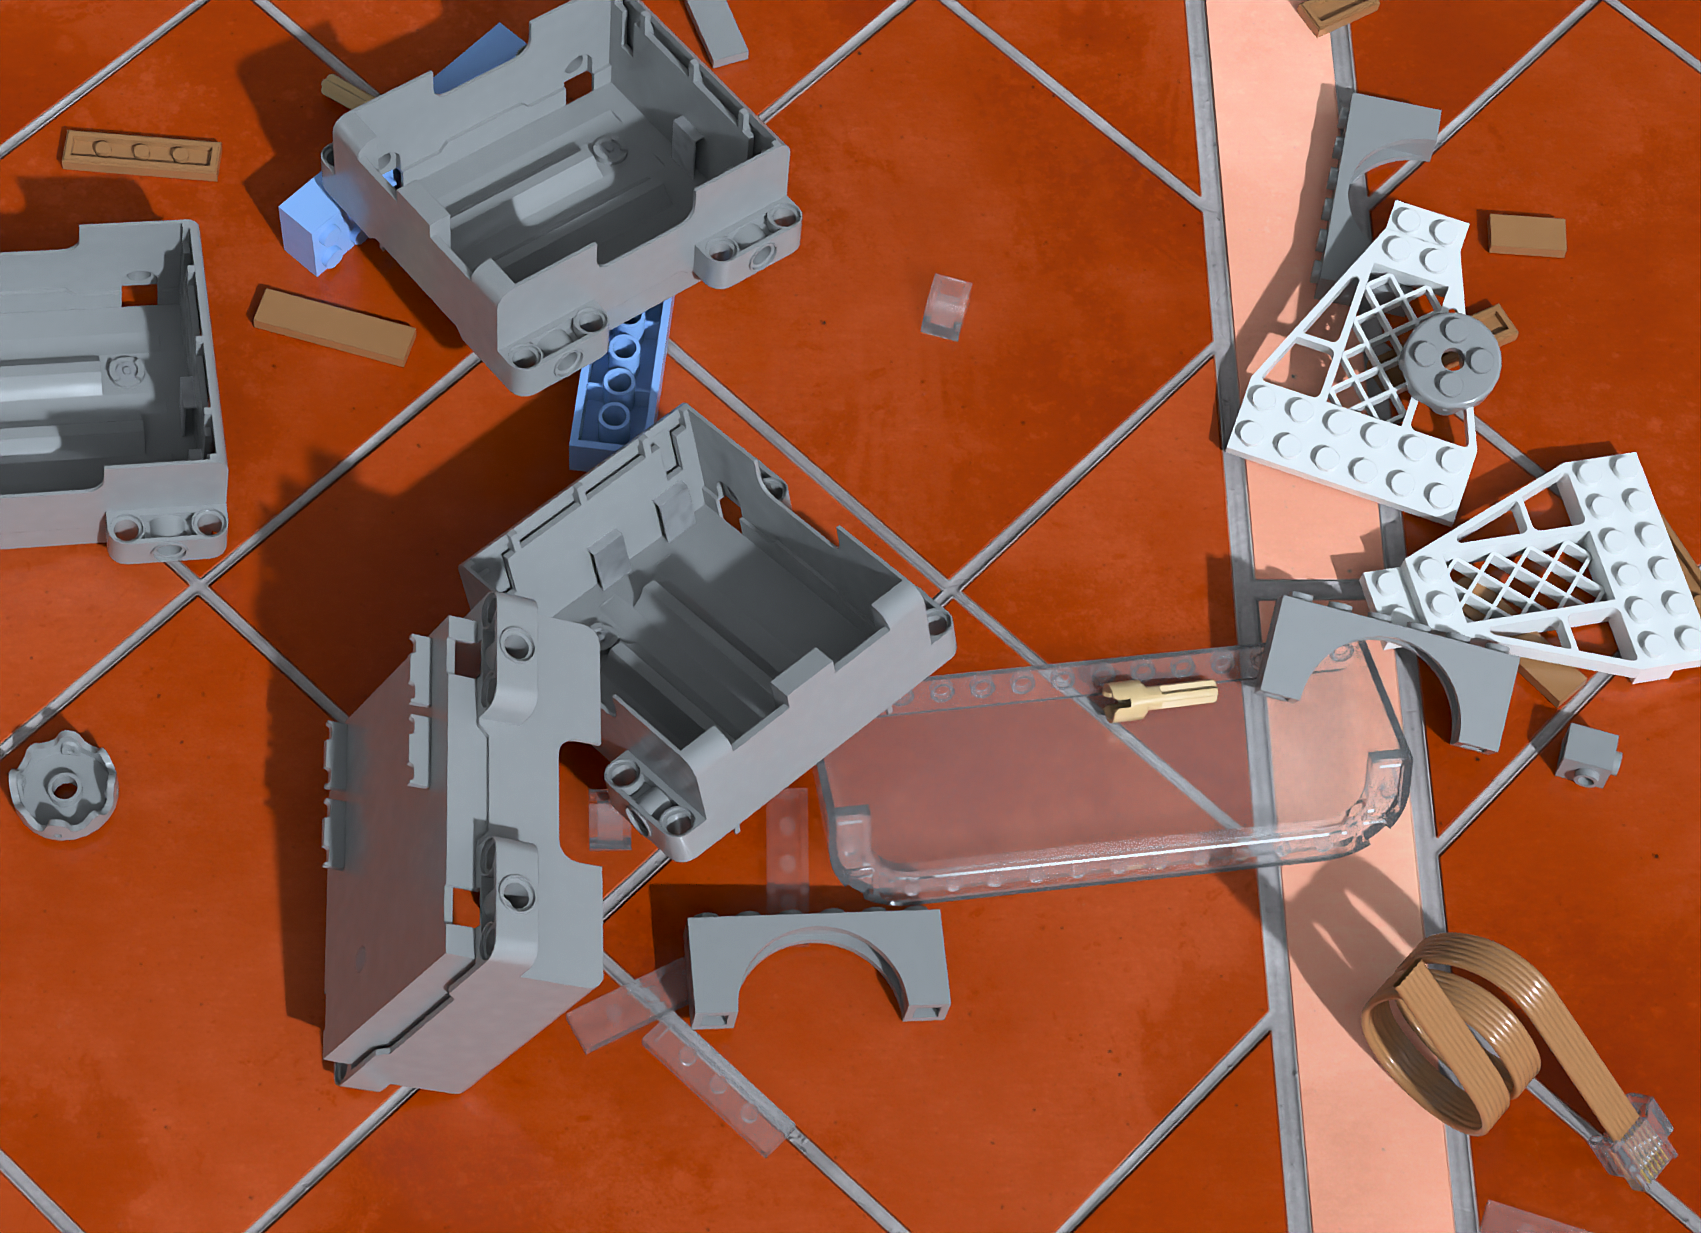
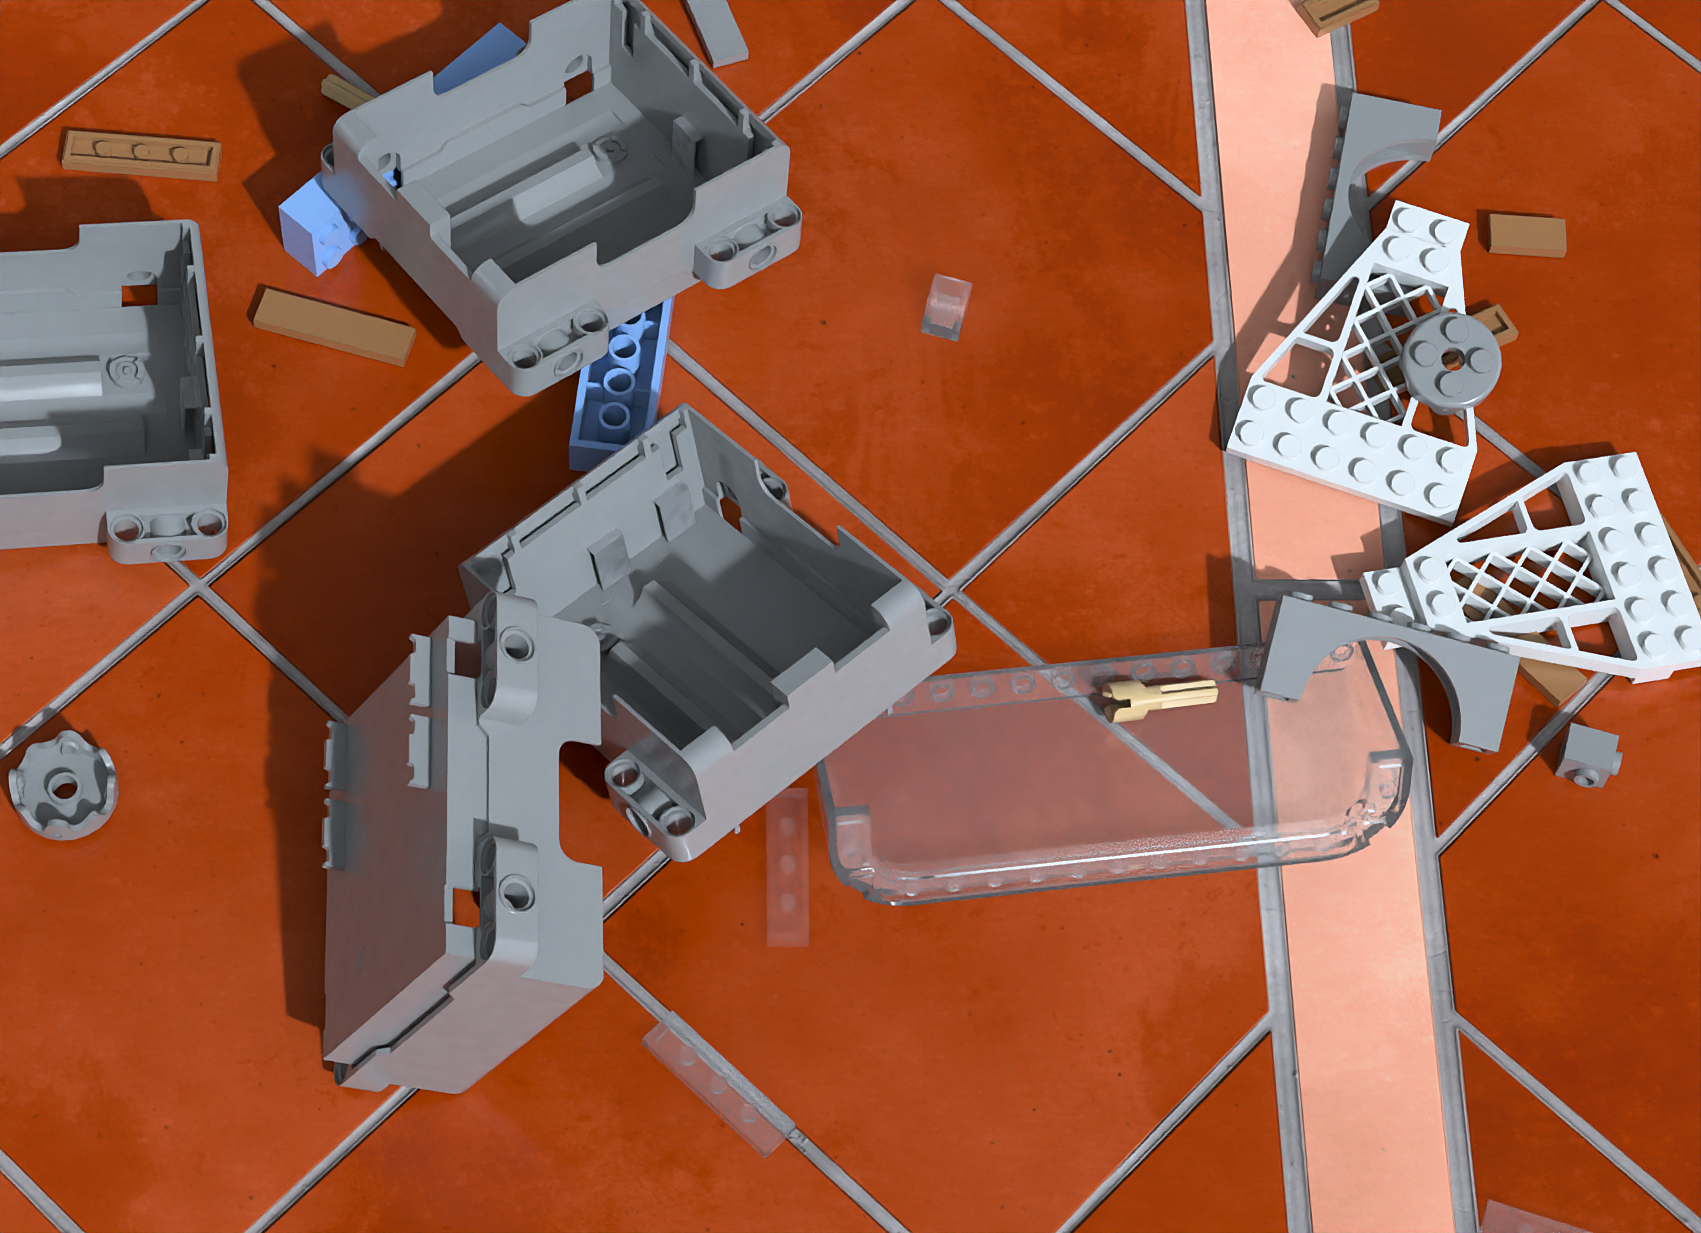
(606, 826): clear brick -> none
(630, 1006): clear tile -> none
(899, 944): light grey arch -> none
(1441, 1005): medium nougat piece -> none

